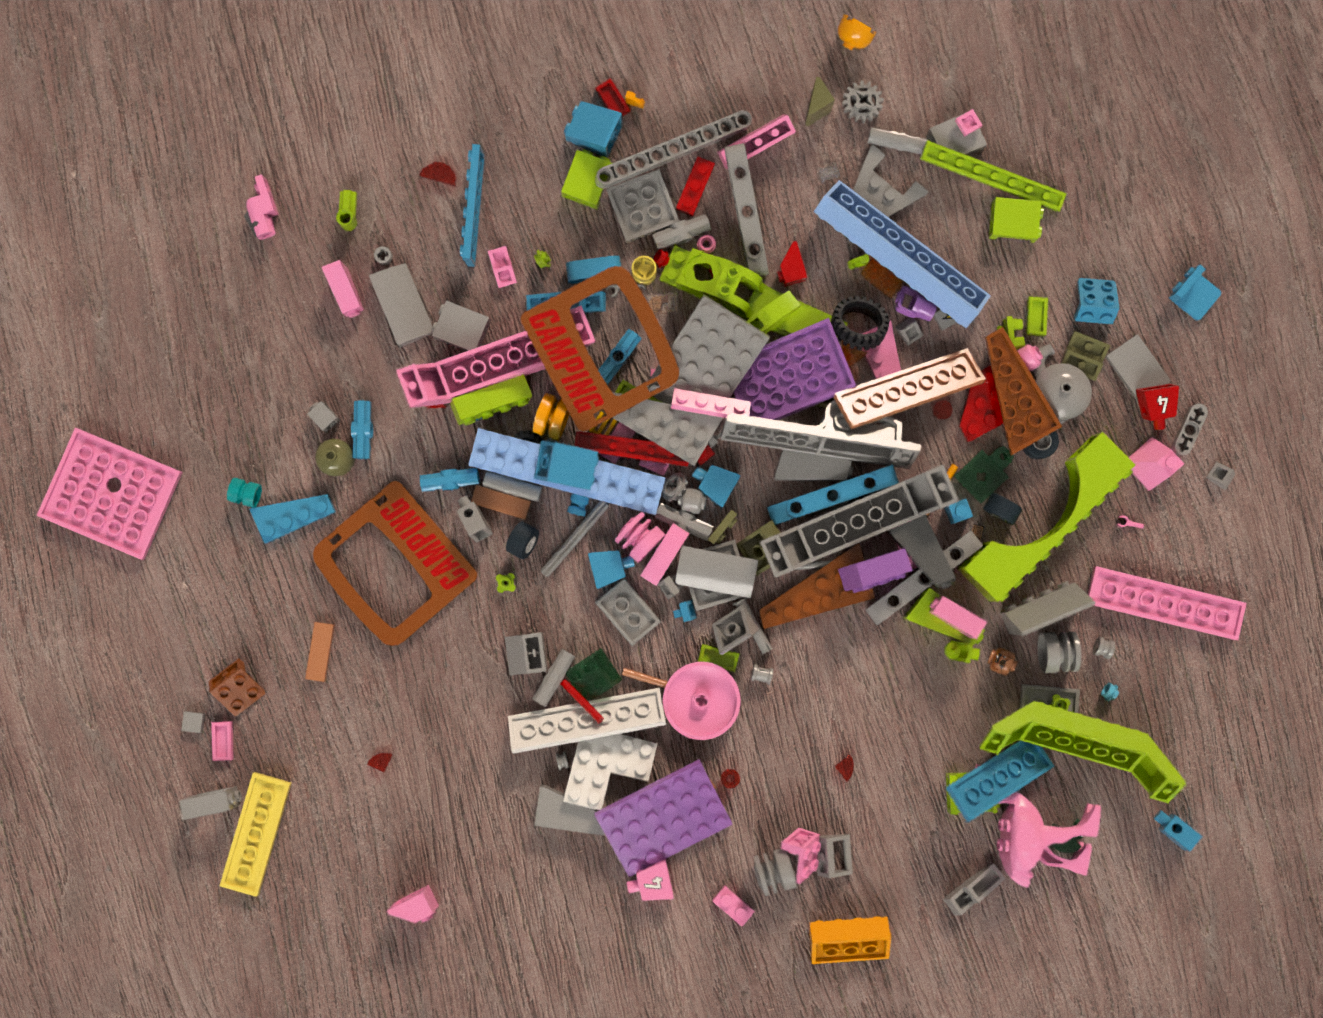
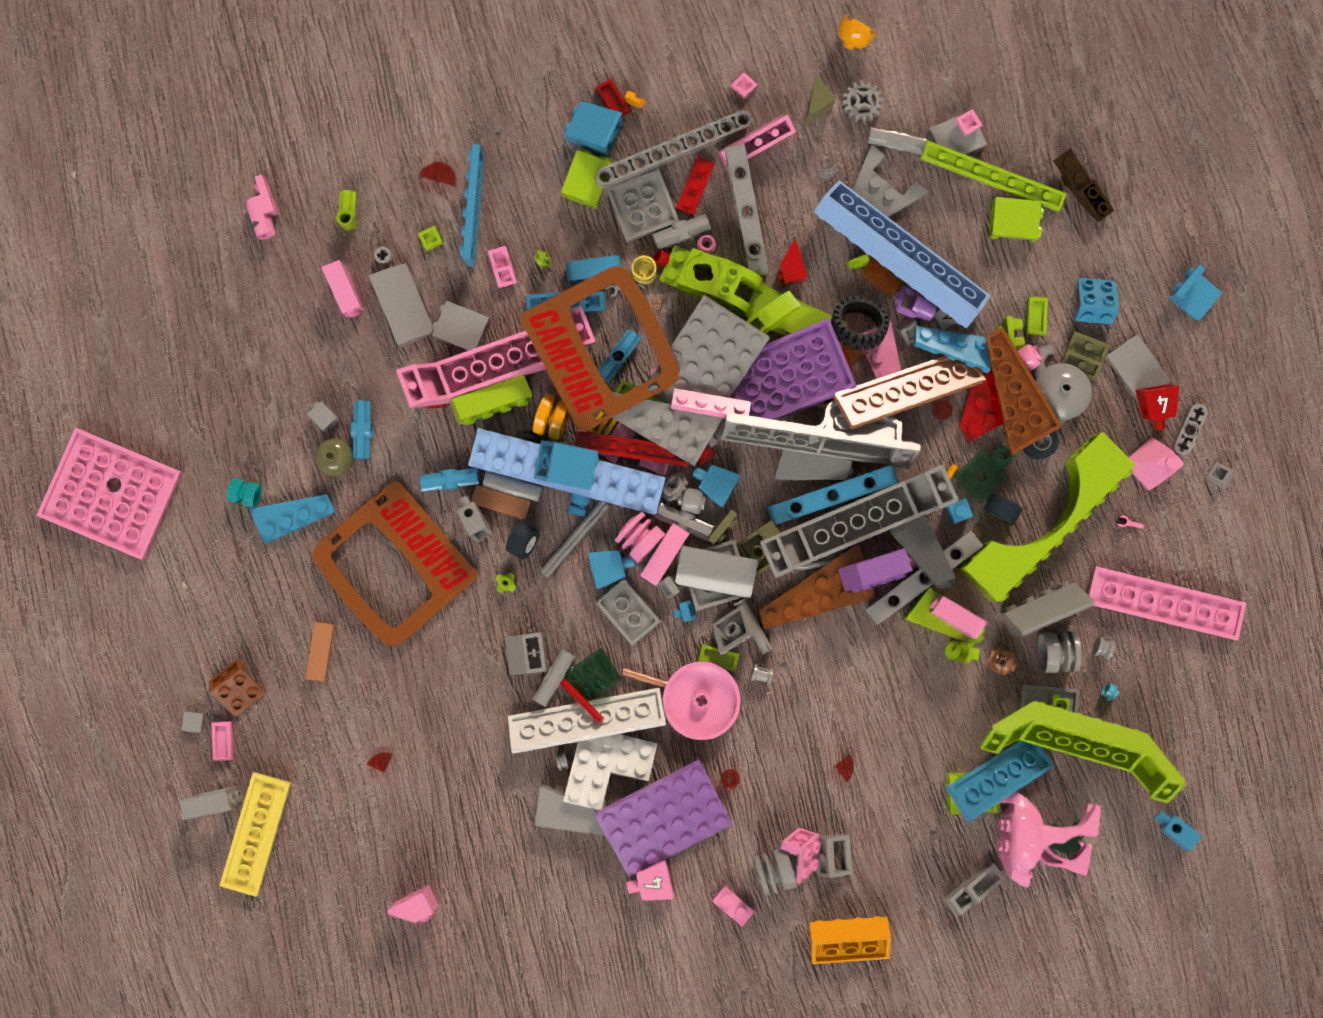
(430, 238): none -> lime tile
(743, 85): none -> bright pink tile
(954, 345): none -> dark azure wing
(1082, 187): none -> dark brown slope

